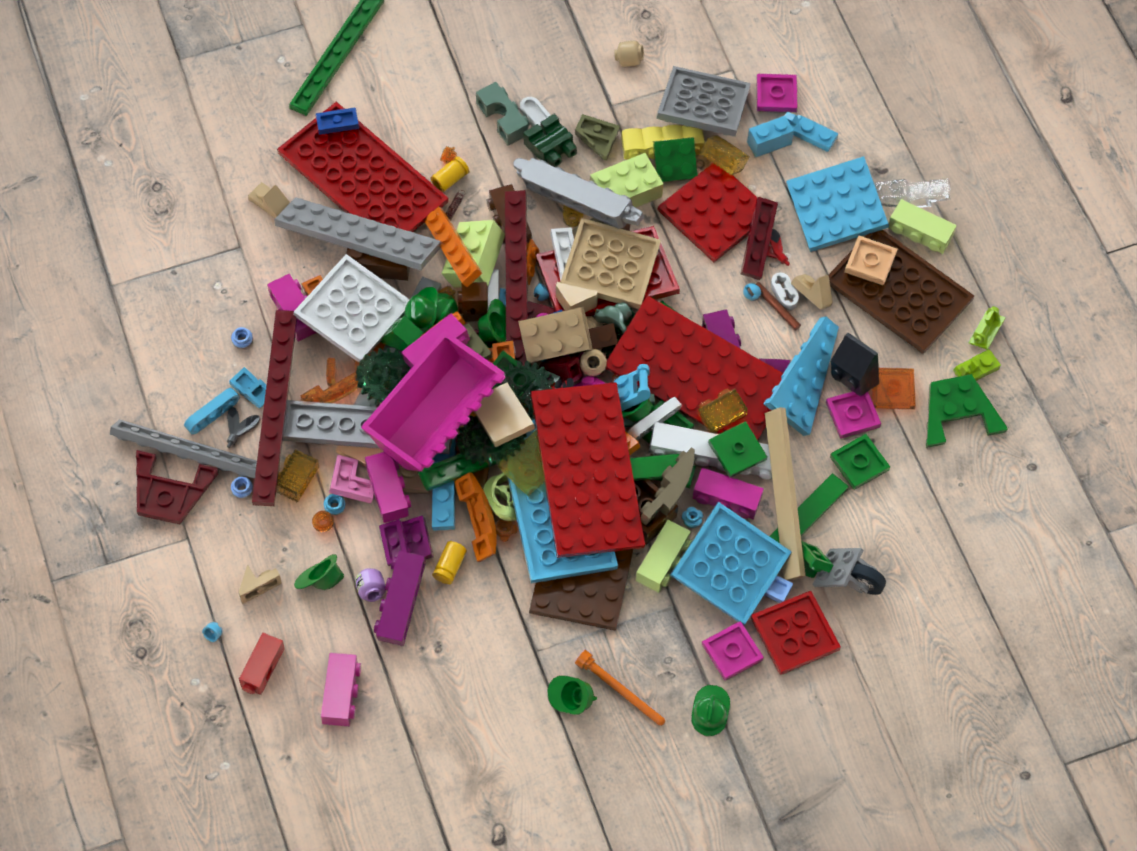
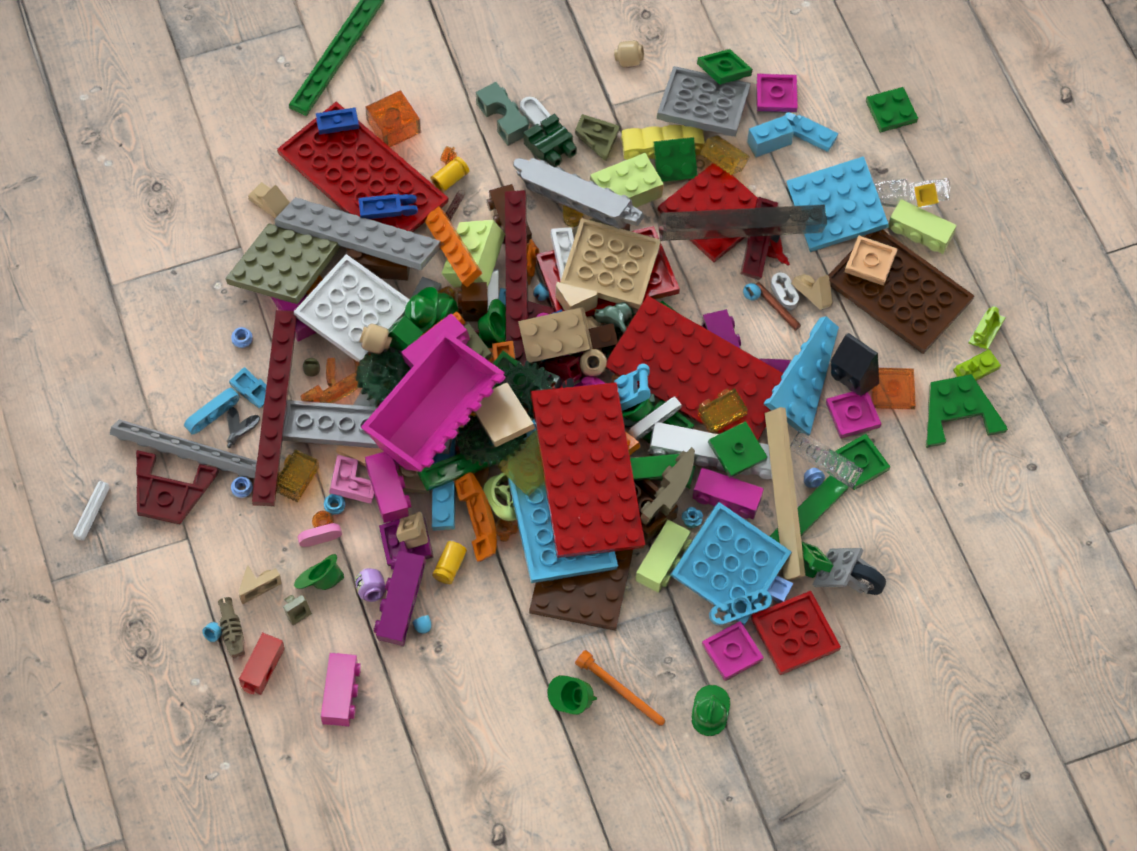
(91, 510): none -> white axle
(231, 628): none -> dark tan hinge
(282, 263): none -> olive plate
(296, 609): none -> olive tile
(309, 367): none -> olive hinge
(319, 535): none -> bright pink tile
(375, 338): none -> tan head
(387, 206): none -> blue hinge
(393, 119): none -> clear orange brick
(412, 530): none -> tan slope
(422, 624): none -> medium azure hinge
(723, 607): none -> medium azure beam
(724, 66): none -> green plate
(742, 222): none -> clear smoke brick
(813, 477): none -> light blue plate
(826, 459): none -> clear slope
(891, 109): none -> green plate
(926, 194): none -> yellow plate

